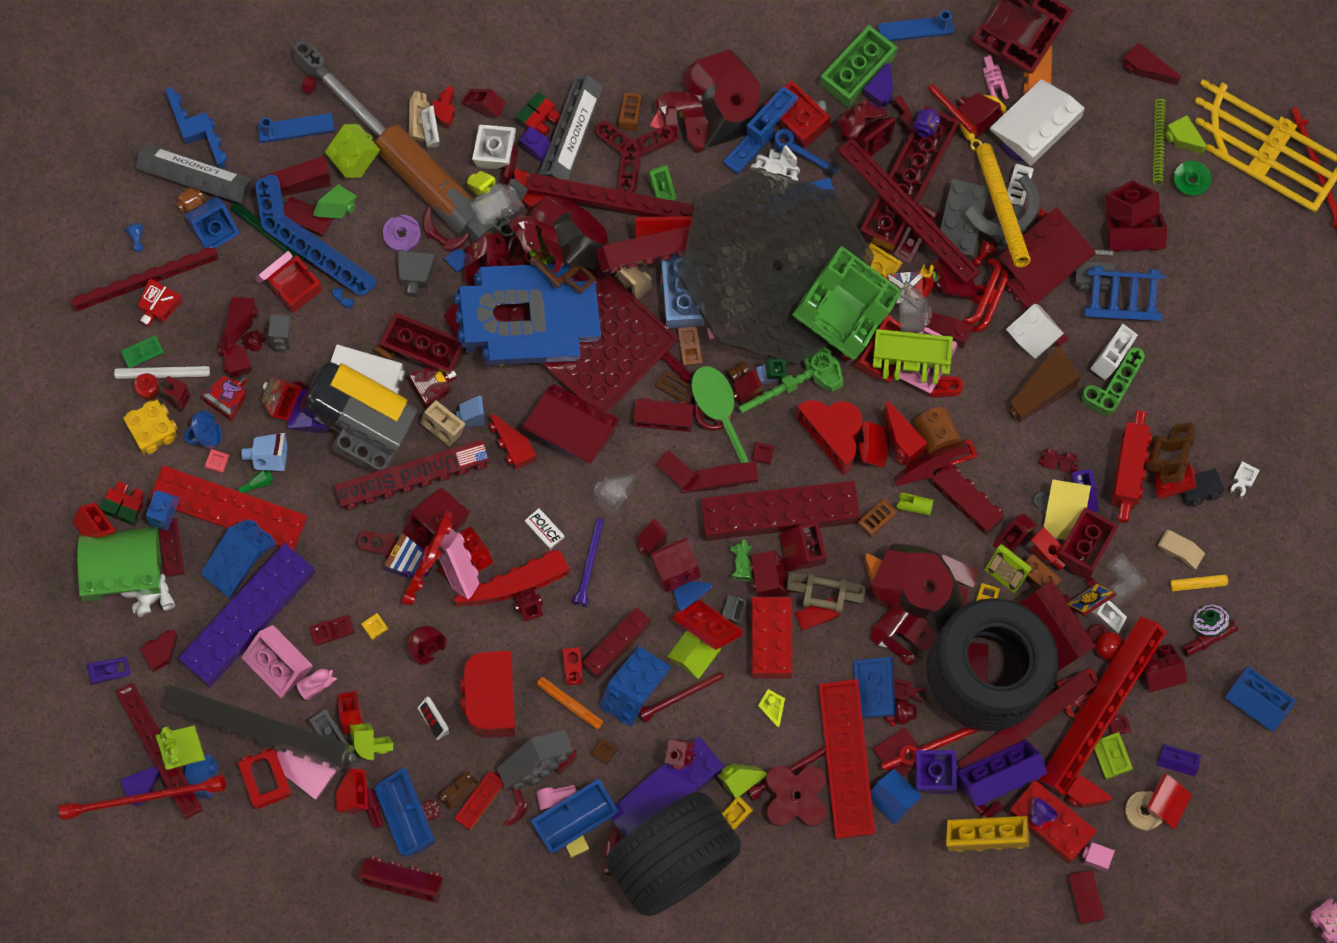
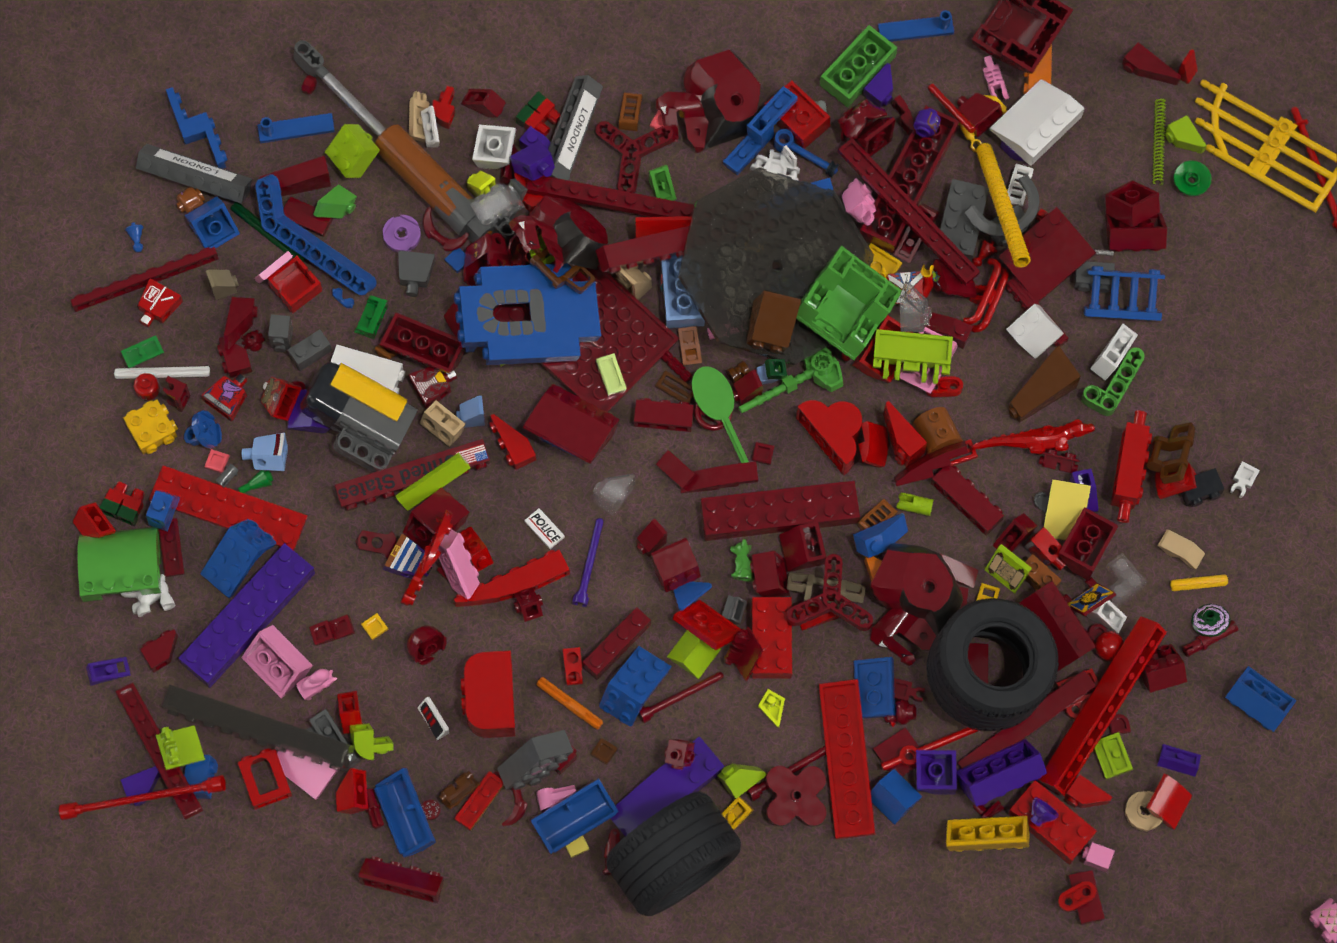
(222, 283): none -> dark tan slope
(227, 475): none -> dark grey pin
(309, 350): none -> dark grey brick
(372, 317): none -> green hinge
(433, 481): none -> lime tile
(533, 161): none -> dark purple torso
(611, 374): none -> yellowish green tile
(744, 652): none -> dark red hinge
(772, 321): none -> reddish brown slope
(822, 601): none -> dark red piece
(859, 202): none -> bright pink hinge
(880, 536): none -> blue slope
(1040, 439): none -> red animal
(1076, 895): none -> red plate
(1188, 67): none -> red slope

